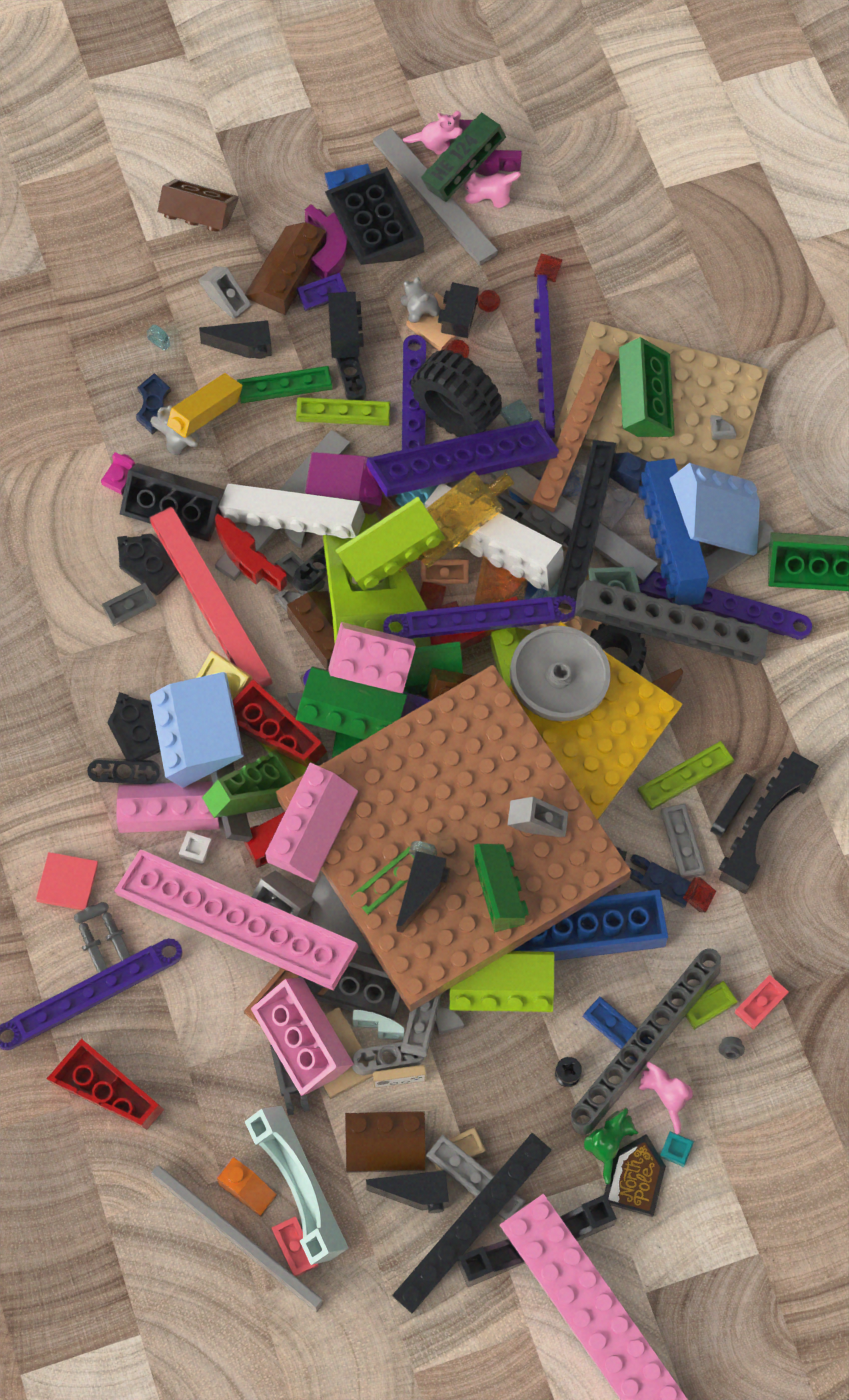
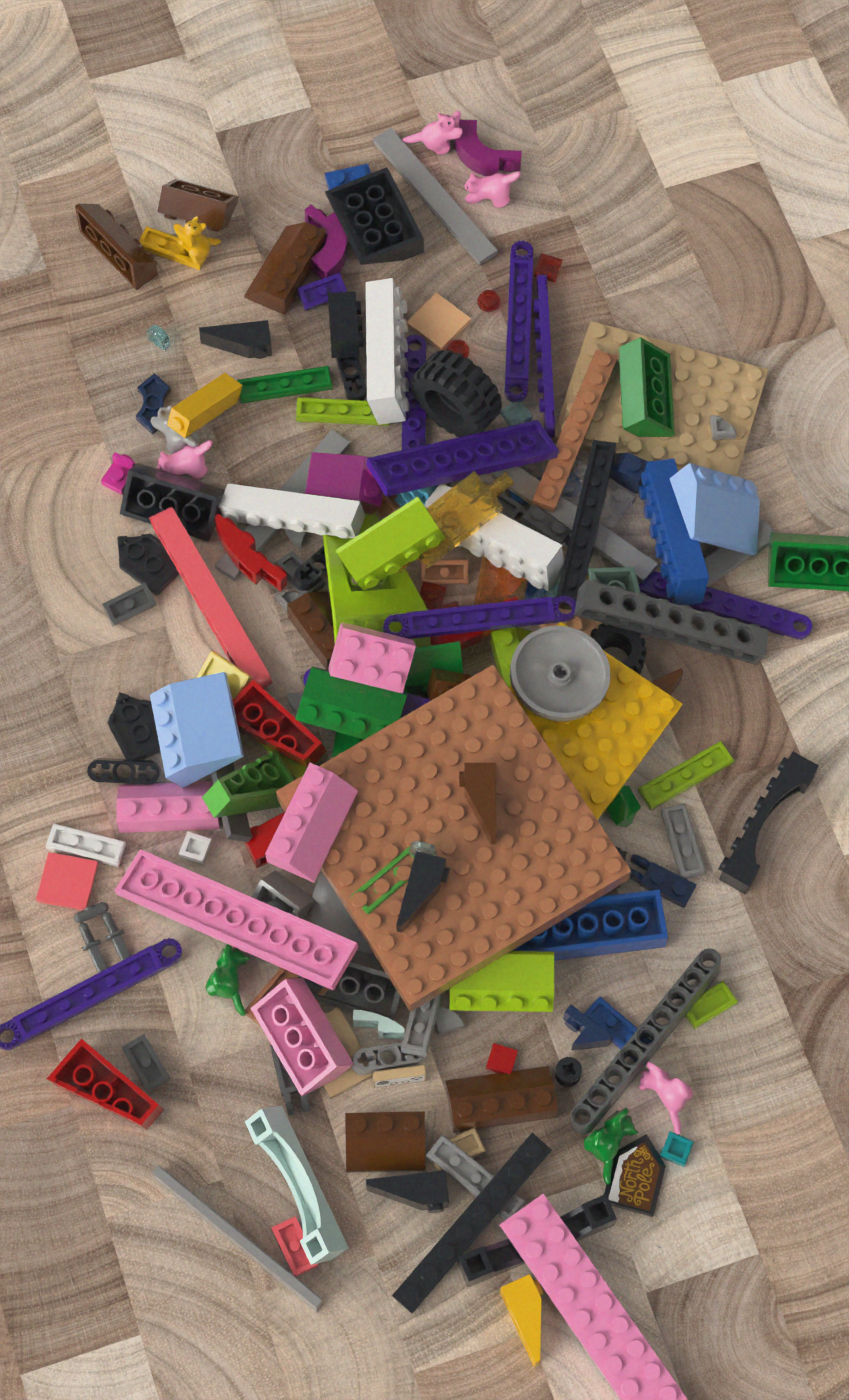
(86, 845): none -> white tile
(115, 244): none -> reddish brown slope
(146, 1063): none -> dark grey plate
(165, 246): none -> yellow tile
(186, 461): none -> bright pink animal
(194, 241): none -> yellow animal
(224, 291): light grey slope -> none
(225, 979): none -> green animal
(246, 1186): orange slope -> none
(386, 351): none -> white brick
(418, 301): light grey animal -> none
(459, 310): black brick -> none
(463, 157): dark green brick -> none
(480, 792): none -> reddish brown slope
(500, 886): green slope -> none
(501, 1059): none -> red tile
(501, 1099): none -> reddish brown slope
(519, 321): none -> dark purple plate
(524, 1306): none -> yellow slope
(537, 817): light grey slope -> none
(591, 1033): none -> dark blue slope
(624, 807): none -> green slope
(699, 894): clear red plate -> none
(731, 1047): dark grey plate -> none
(733, 805): black beam -> none
(761, 1002): coral plate -> none

